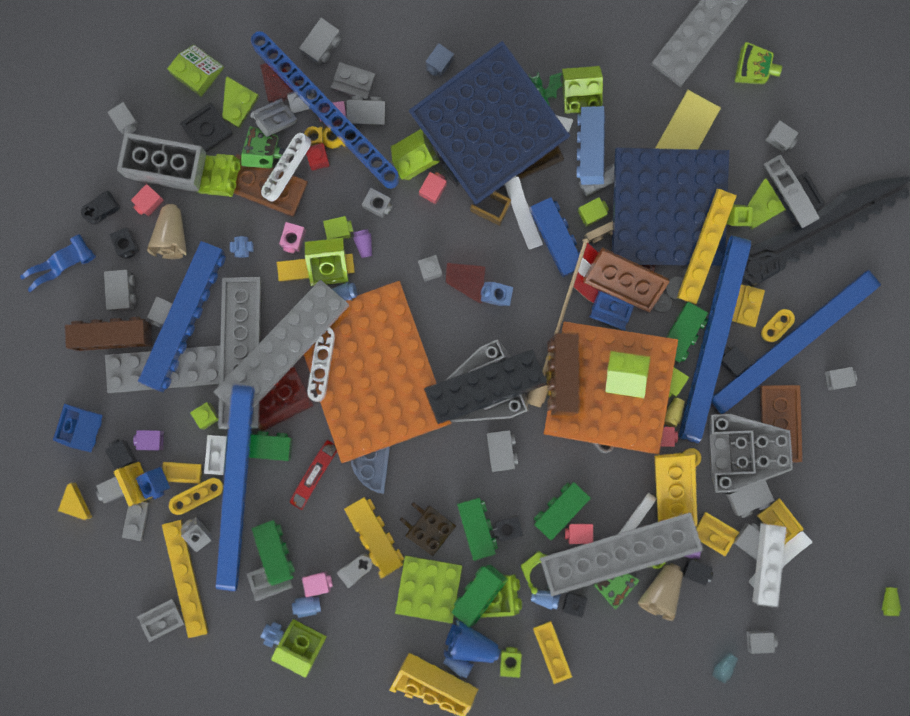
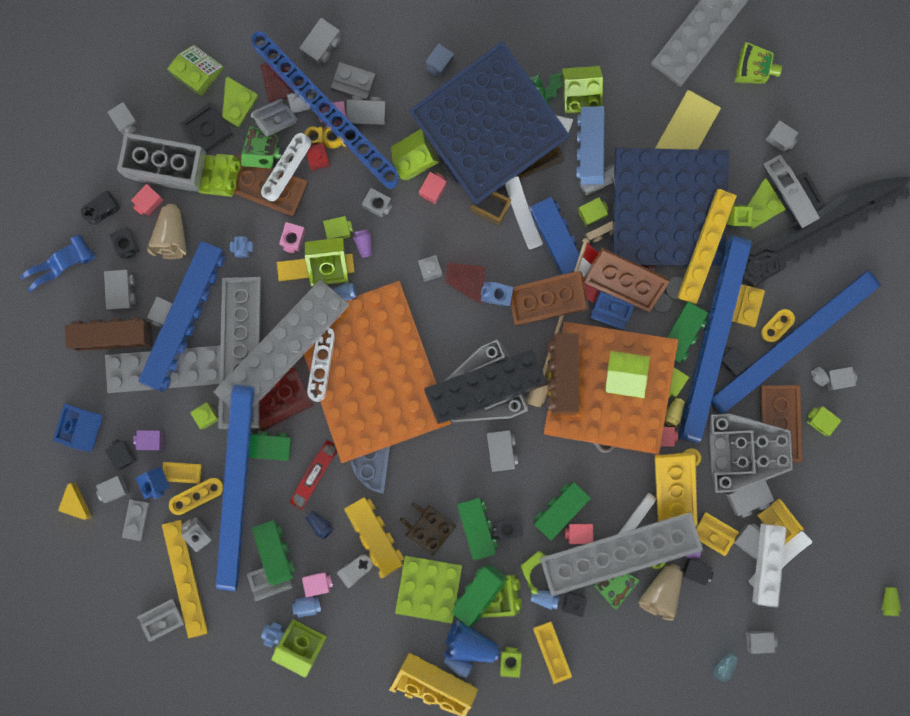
(127, 480): yellow plate -> none
(215, 455): white plate -> none
(319, 525): none -> dark blue cone
(548, 298): none -> dark orange plate
(820, 376): none -> light grey tile
(823, 420): none -> lime brick

